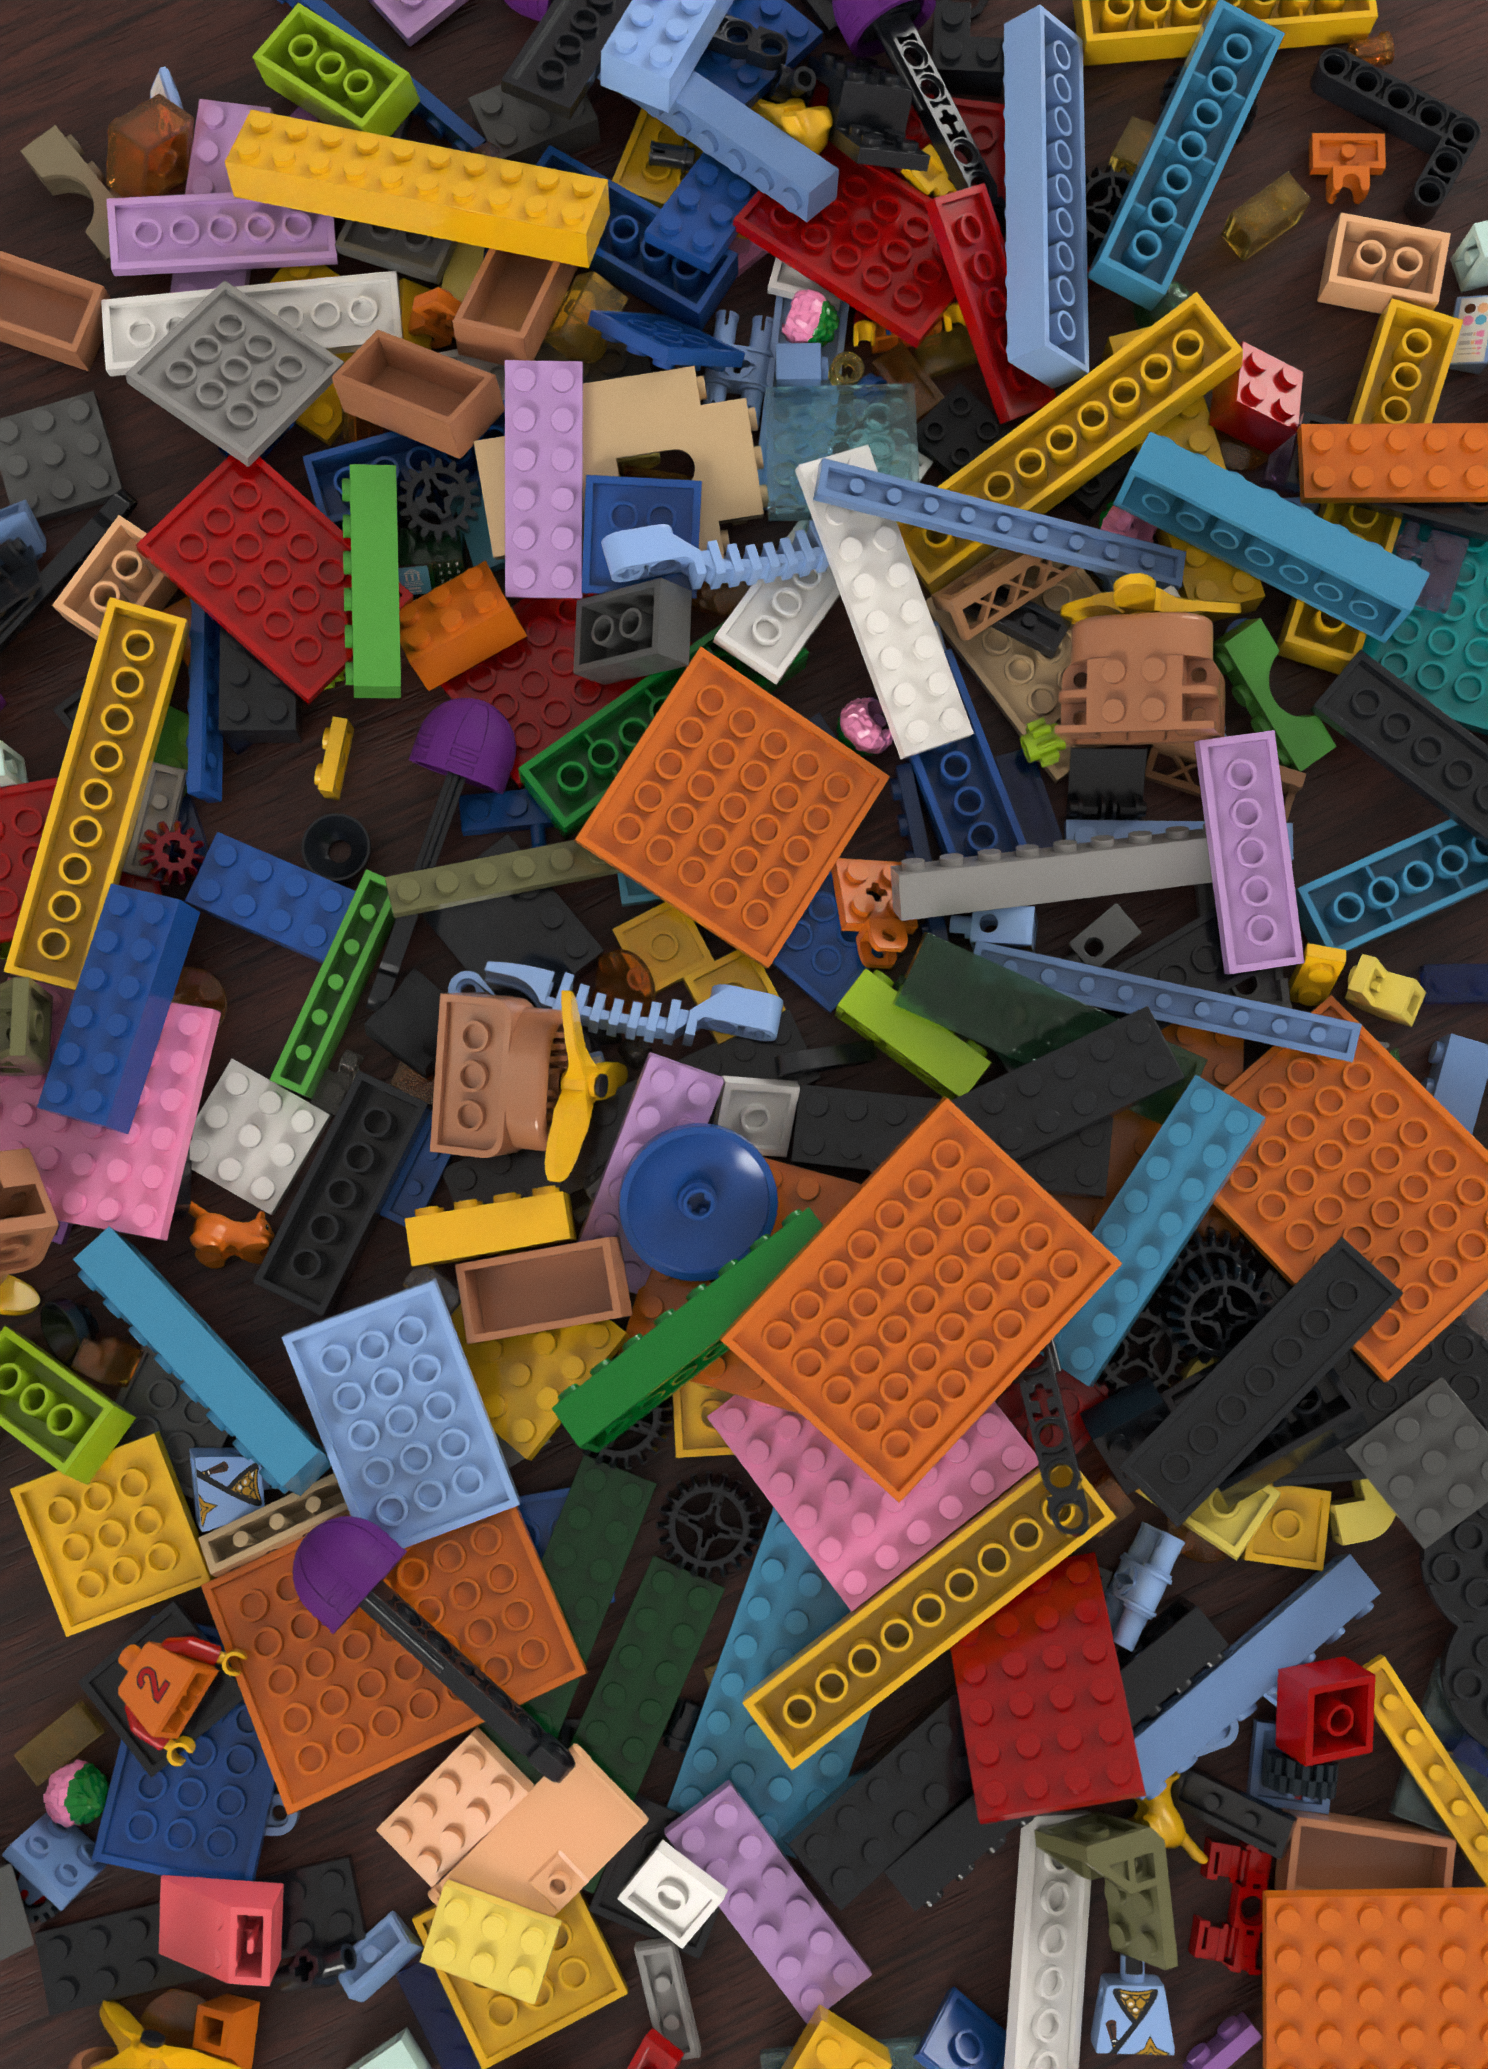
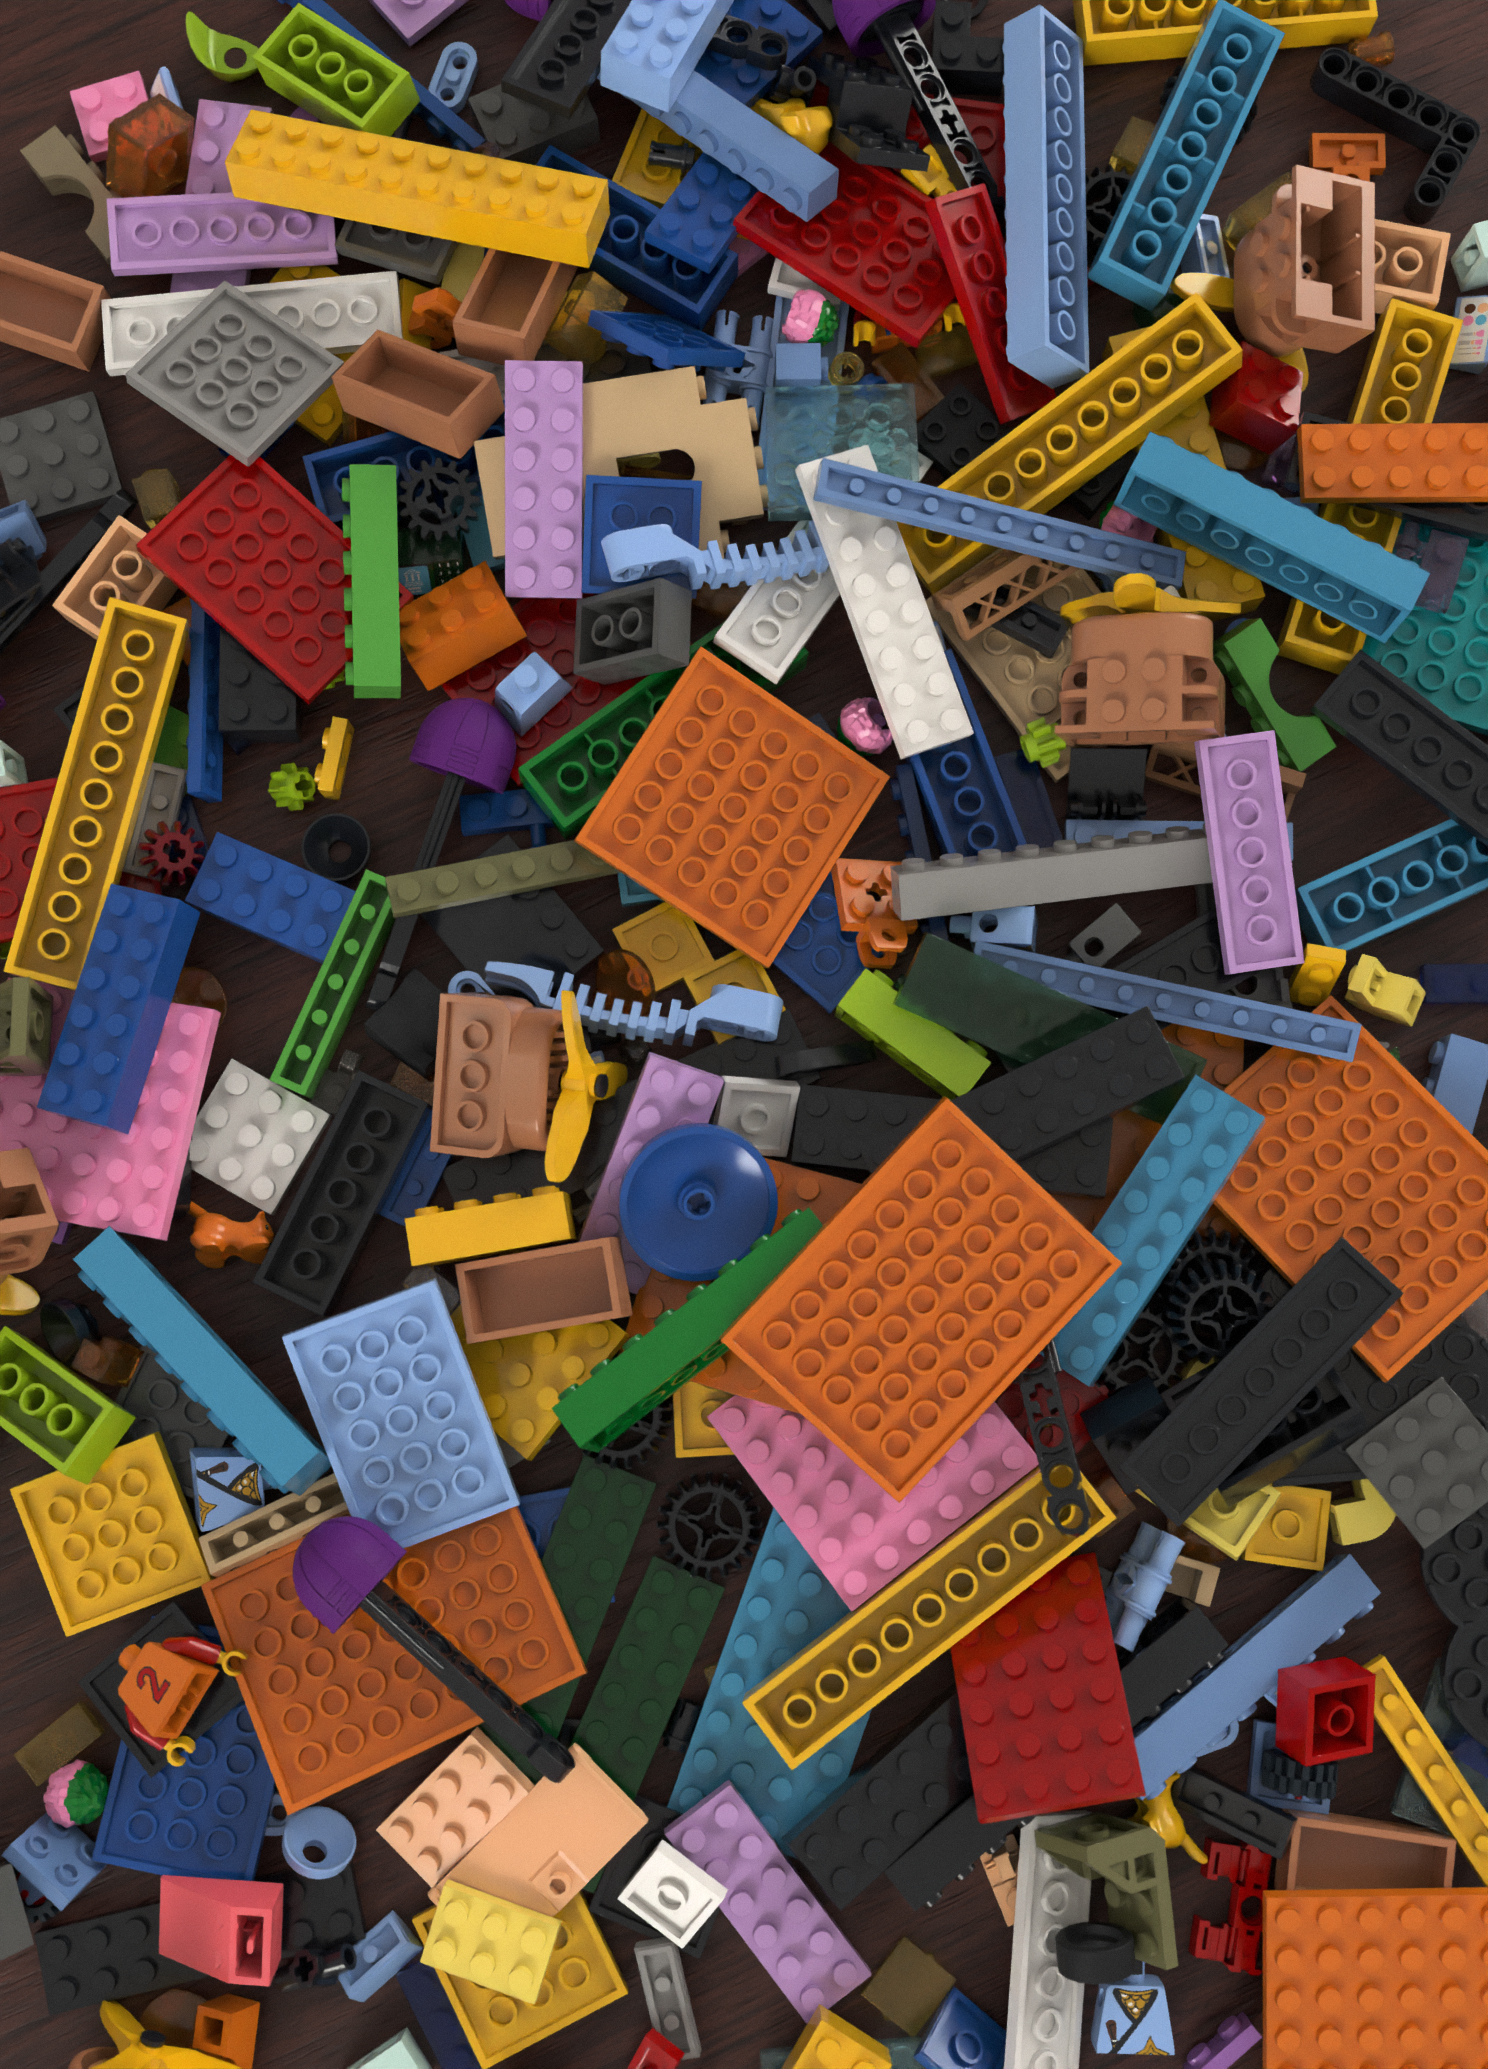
(101, 104): none -> bright pink plate
(156, 494): none -> clear yellow brick
(211, 49): none -> lime piece
(292, 786): none -> lime gear
(325, 1830): none -> light blue piece
(453, 81): none -> light blue plate
(530, 692): none -> light blue torso
(908, 1986): none -> clear yellow piece
(1003, 1873): none -> light nougat hinge
(1095, 1952): none -> black tyre
(1193, 1579): none -> tan panel
(1206, 249): none -> light blue slope
(1301, 270): none -> nougat brick

